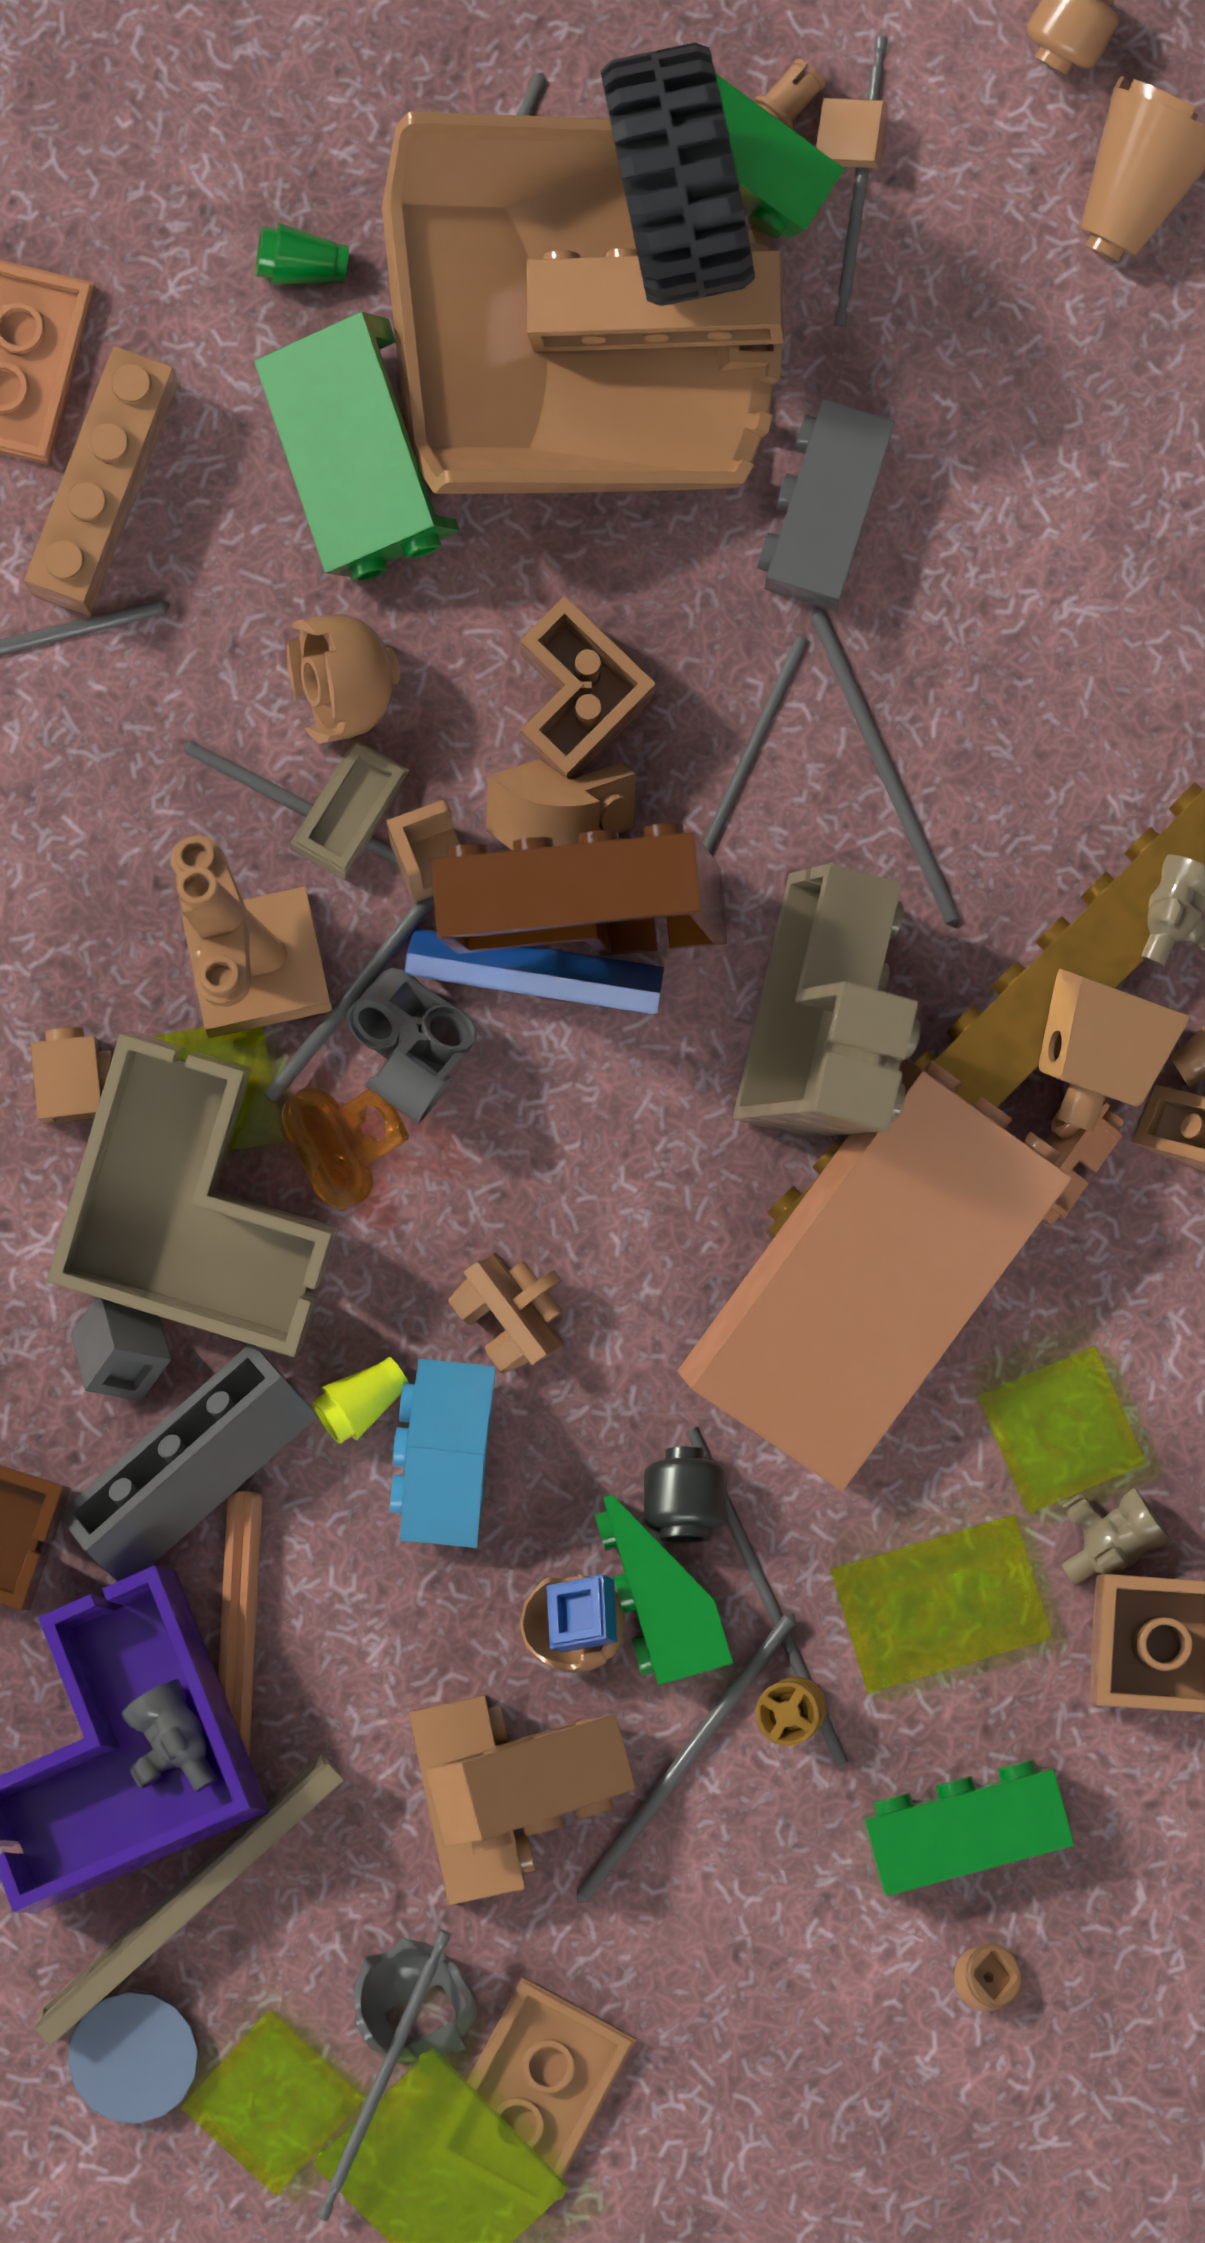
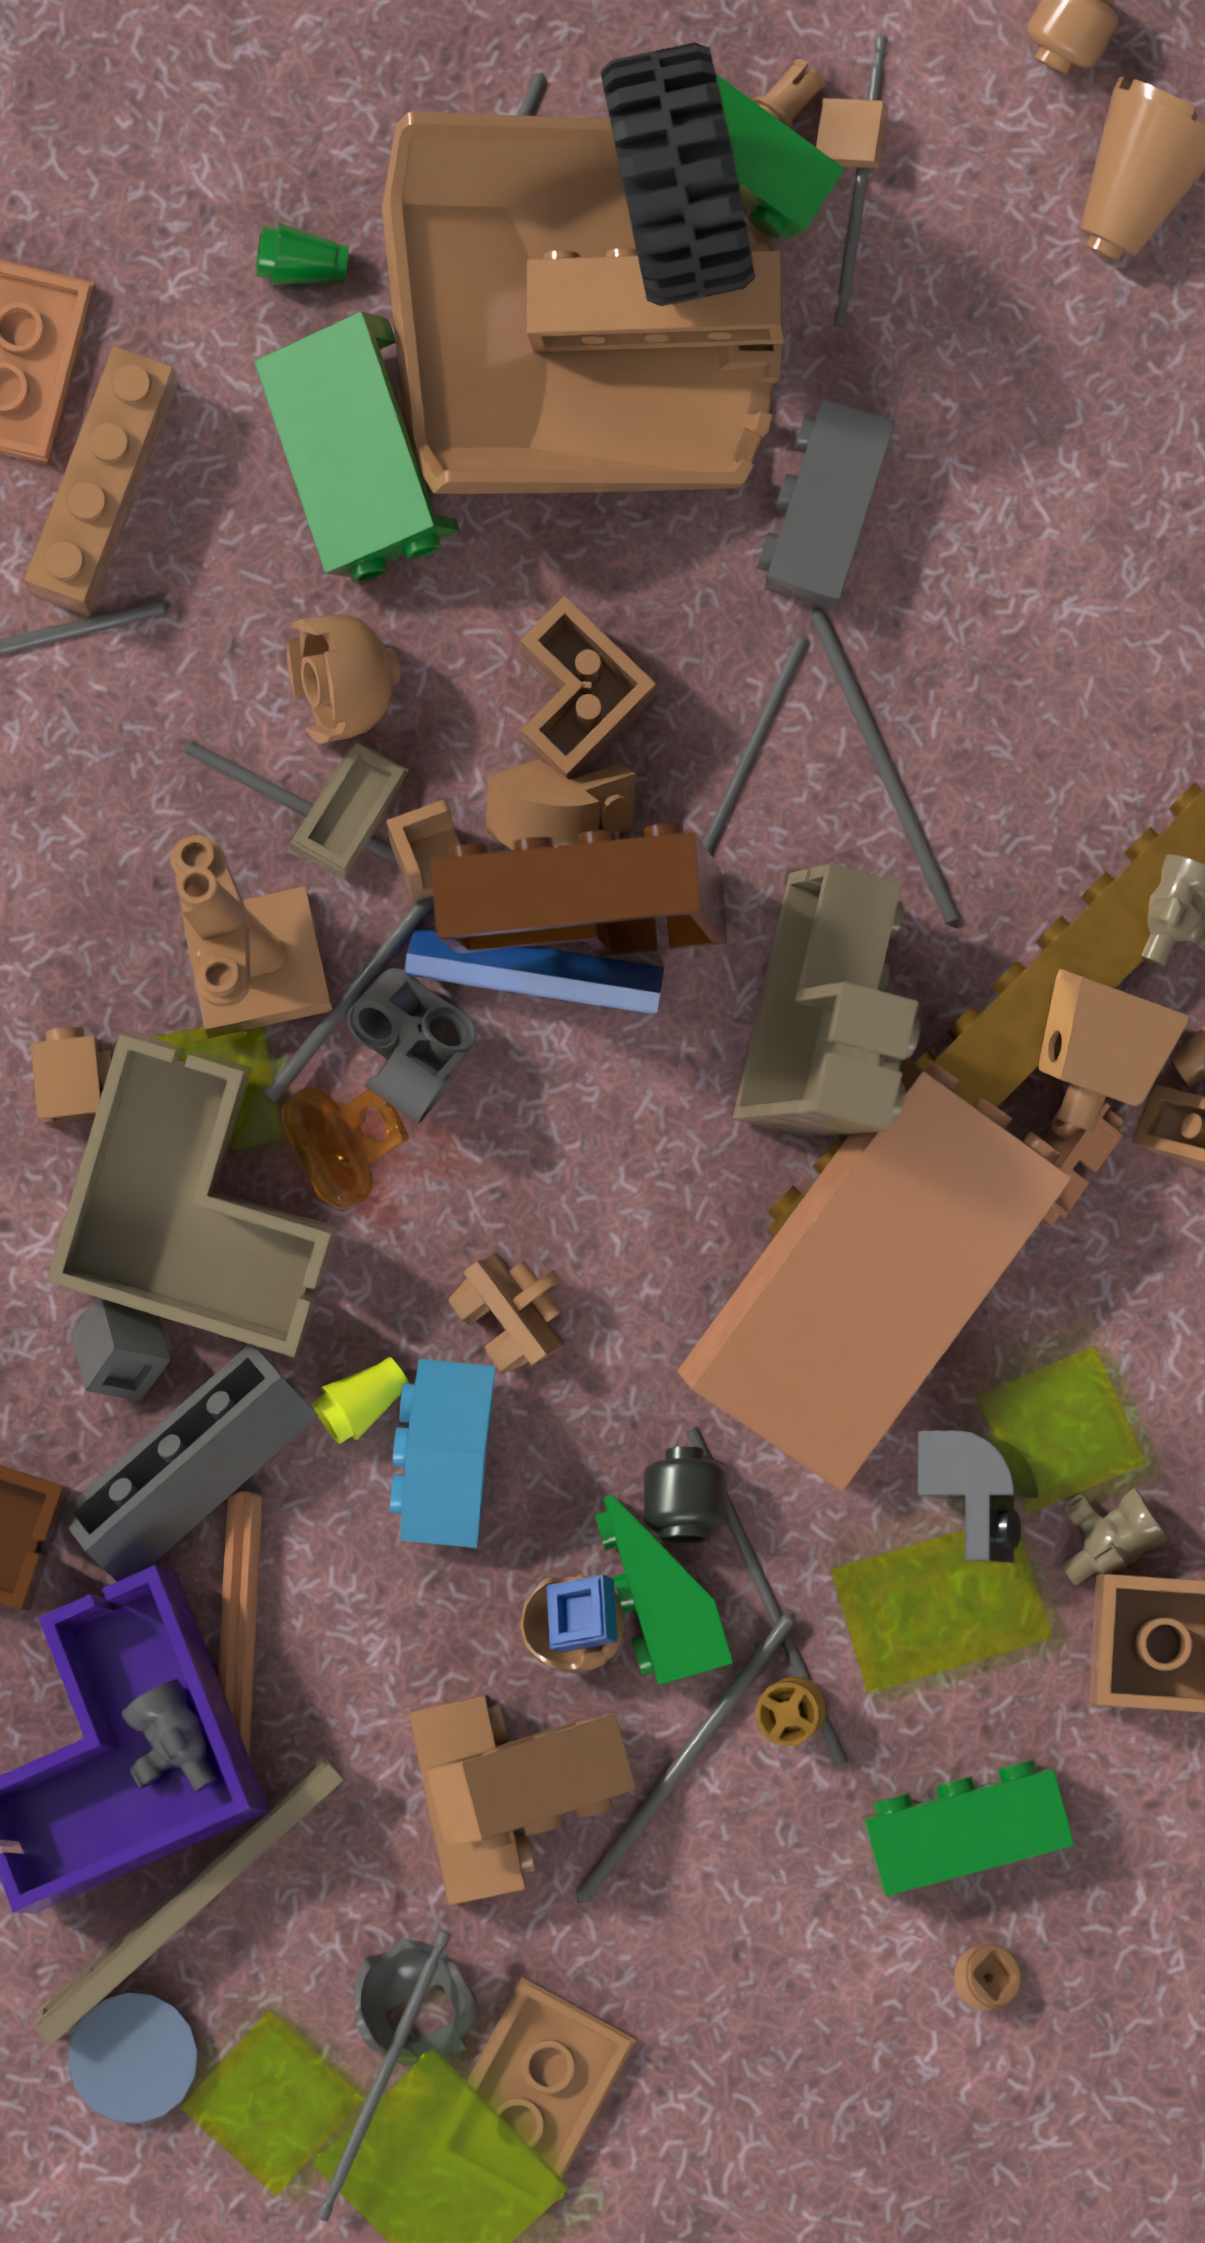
(988, 1477): none -> brick

